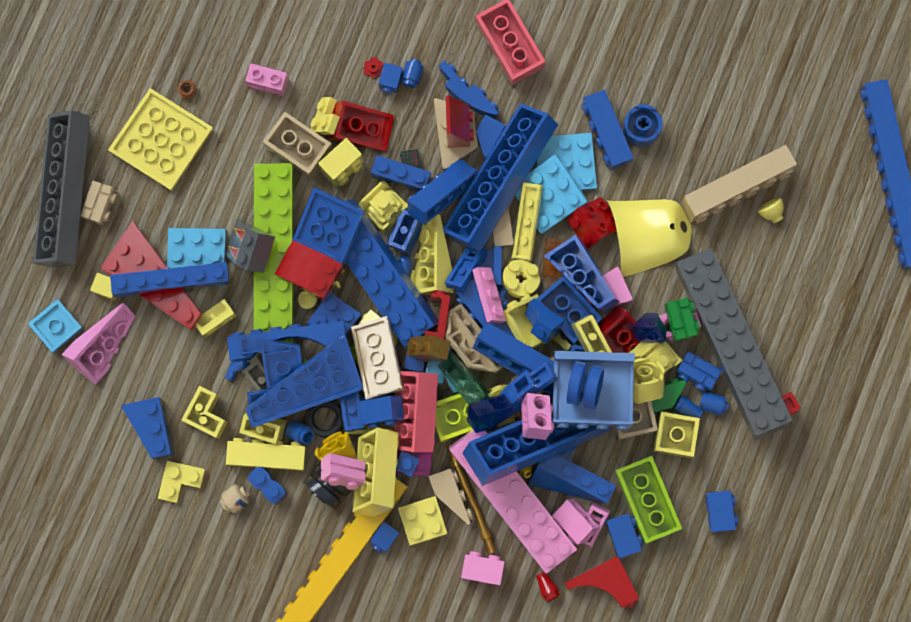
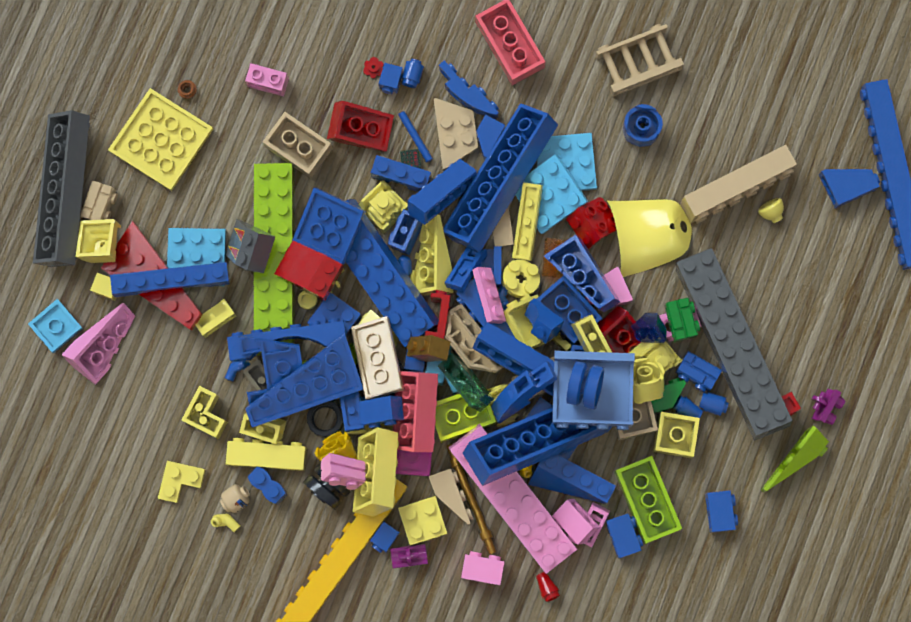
(97, 241): none -> light yellow brick
(151, 425): blue wedge -> none
(225, 520): none -> light yellow arm
(299, 433): blue brick -> none
(324, 121): light yellow plate -> none
(341, 163): light yellow brick -> none
(407, 464): blue brick -> none
(409, 556): none -> magenta hips
(416, 138): none -> blue bar
(458, 123): red slope -> none
(488, 412): clear blue slope -> none
(532, 416): bright pink brick -> none
(607, 130): blue brick -> none
(611, 578): red arch -> none
(637, 78): none -> tan fence
(806, 449): none -> lime wedge
(825, 404): none -> magenta hips
(848, 184): none -> blue slope

